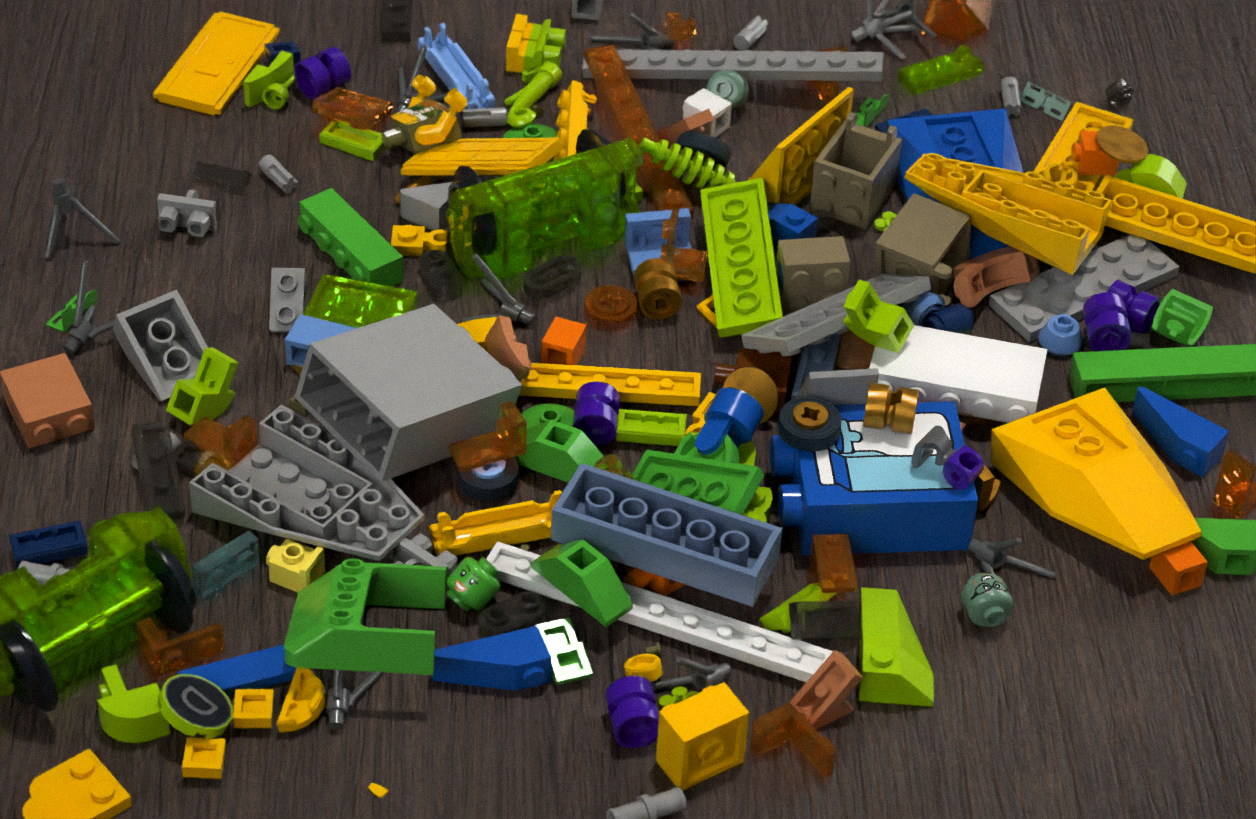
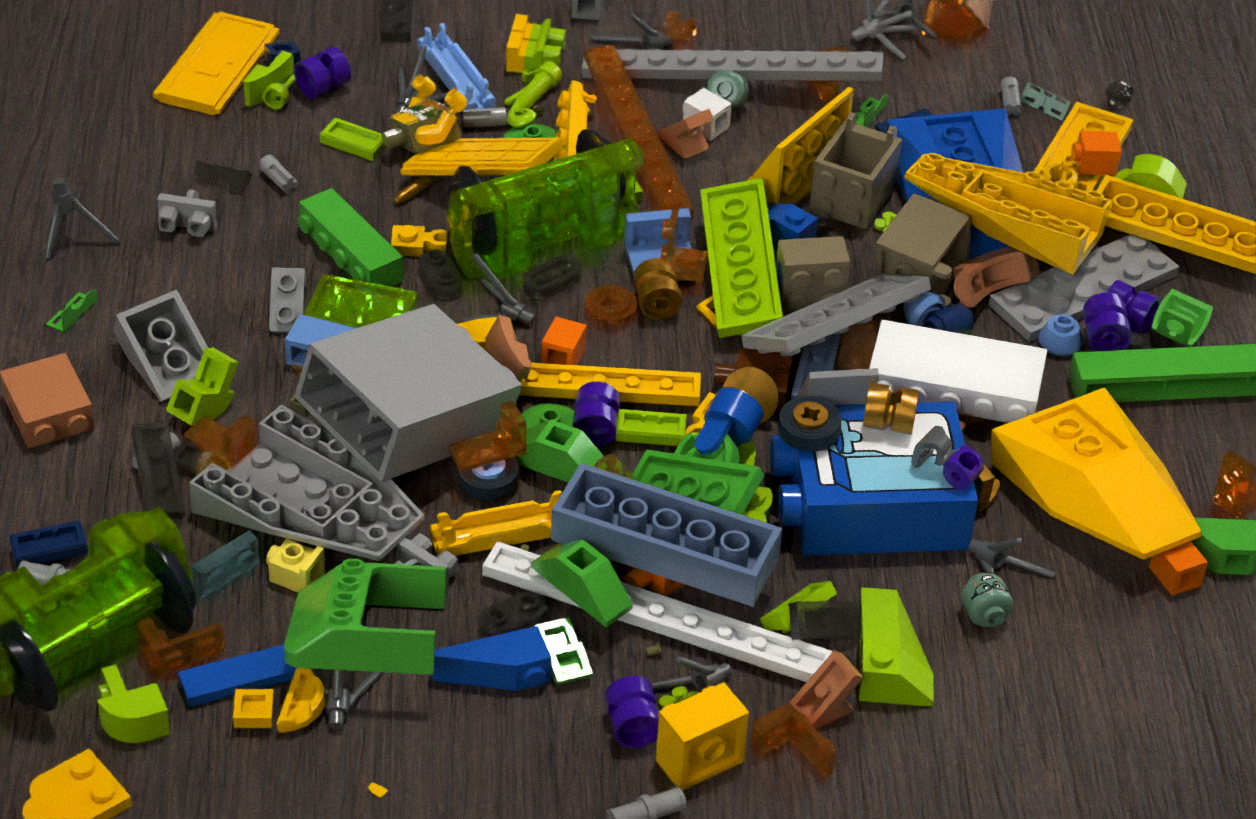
(82, 329): dark grey plant -> none
(195, 706): tile -> none
(204, 758): yellow plate -> none
(351, 107): clear orange plate -> none
(425, 205): light grey slope -> none
(473, 583): bright green head -> none
(644, 665): yellow tile -> none
(692, 168): lime piece -> none
(706, 144): black wheel -> none
(750, 33): light grey piece -> none
(833, 563): clear orange bracket -> none
(876, 320): lime brick -> none
(940, 70): clear neon green plate -> none
(1121, 144): pearl gold piece -> none
(1179, 432): blue slope -> none

